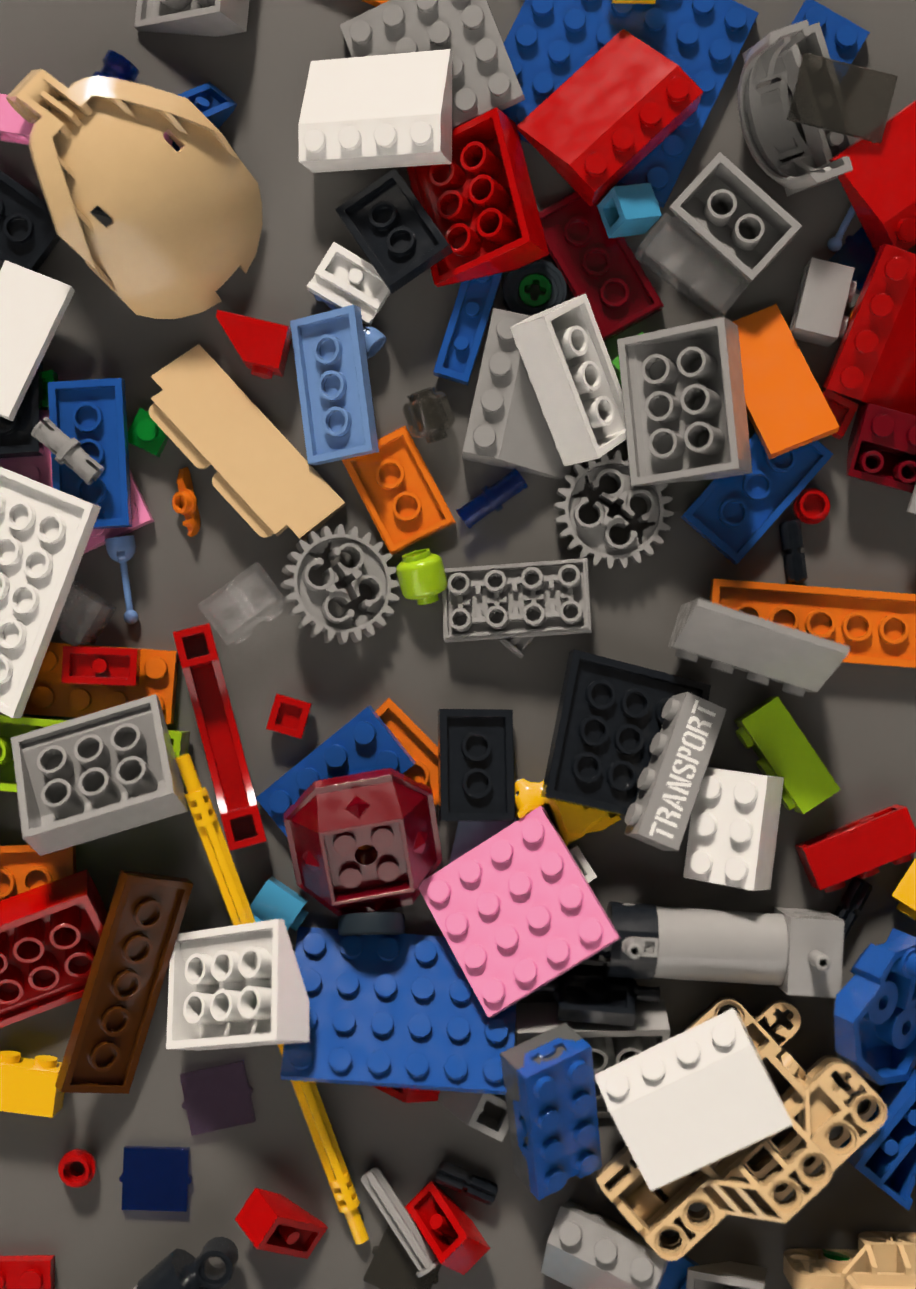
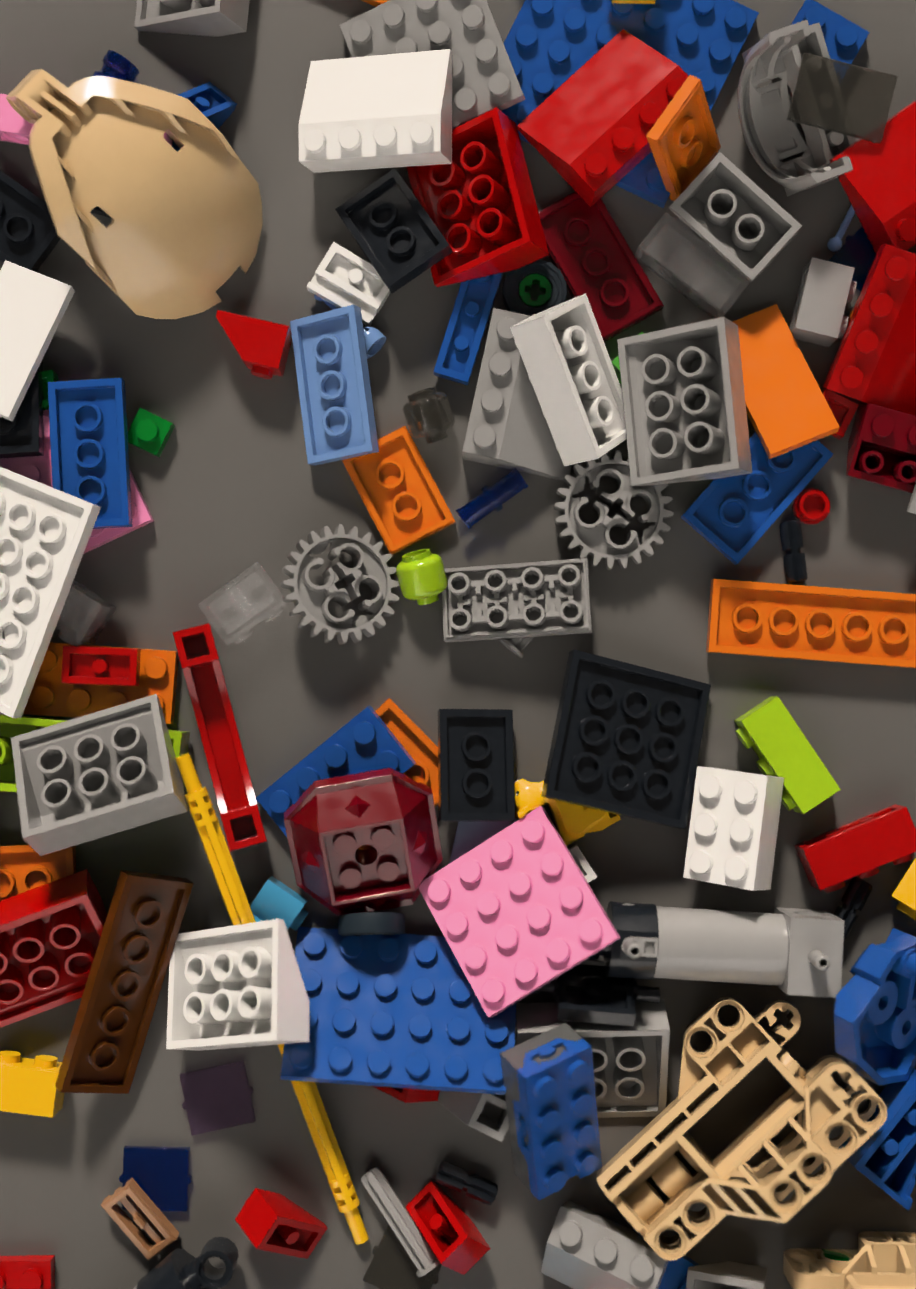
(67, 451): light grey pin -> none
(69, 1175): red plate -> none
(122, 550): medium blue hinge -> none
(145, 1215): none -> medium nougat tile
(185, 502): orange piece -> none
(252, 458): tan slope -> none
(289, 716): red plate -> none
(629, 210): dark azure brick -> none
(674, 771): light grey brick -> none
(684, 138): none -> orange tile
(693, 1099): white slope -> none
(754, 646): light grey slope -> none

